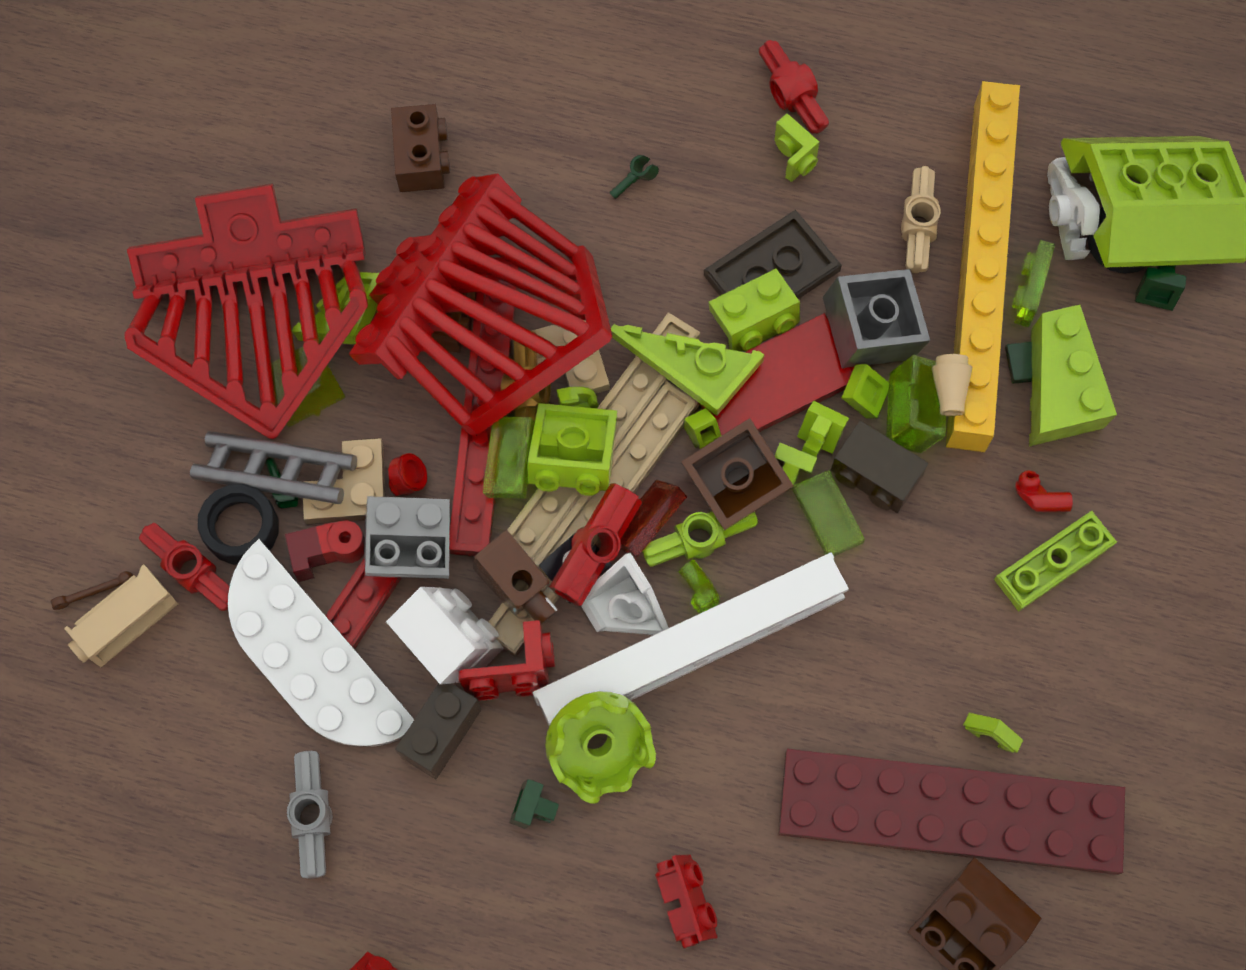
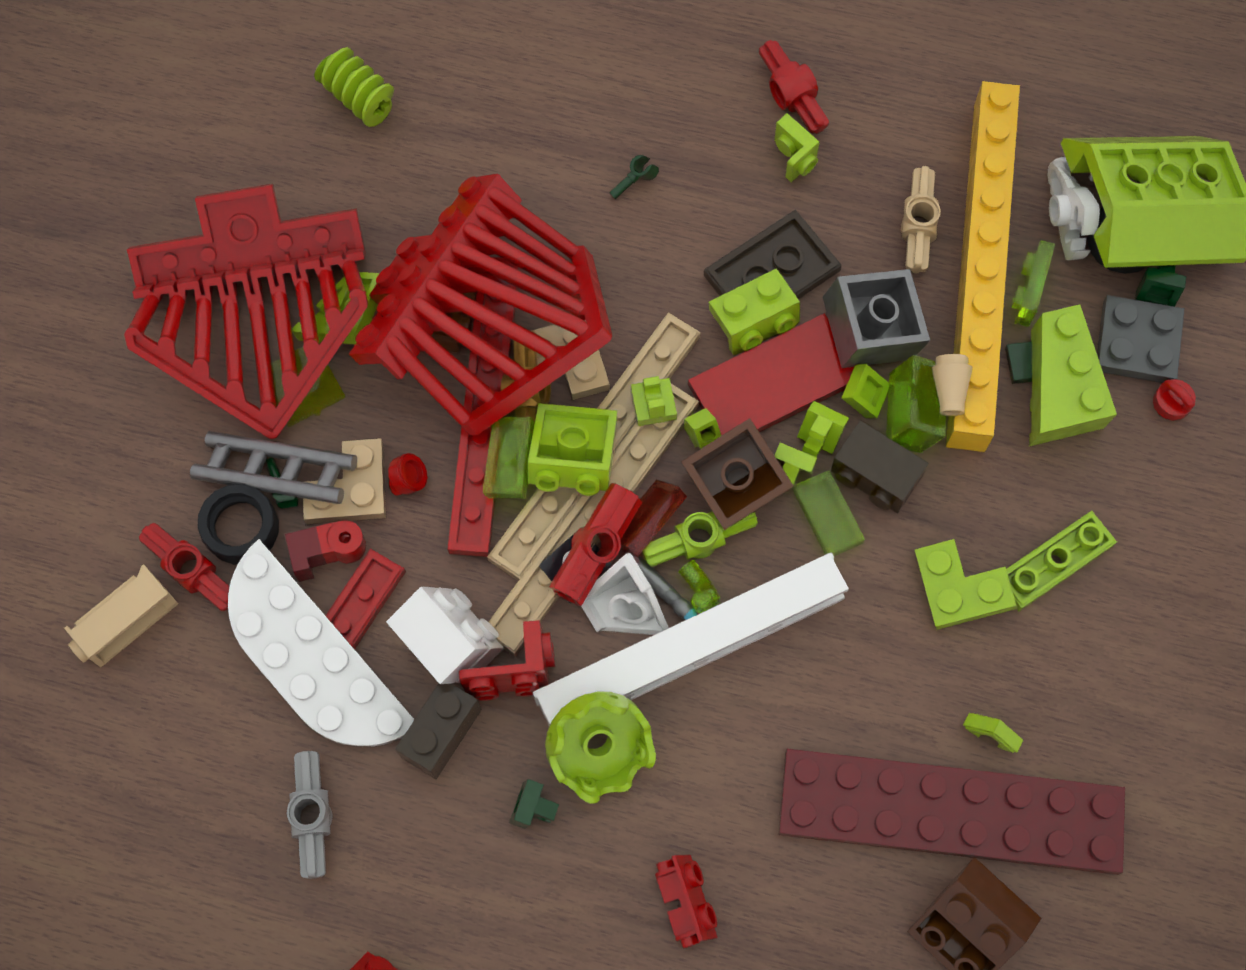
(63, 601): reddish brown hinge -> none
(356, 86): none -> lime piece
(407, 537): light grey slope -> none
(418, 148): reddish brown brick -> none
(507, 561): reddish brown torso -> none
(577, 397): lime tile -> none
(653, 401): none -> lime tile
(664, 590): none -> flat silver piece
(698, 368): lime wing -> none
(961, 598): none -> lime plate
(1040, 500): red arm -> none
(1140, 339): none -> dark grey plate
(1174, 399): none -> red tile

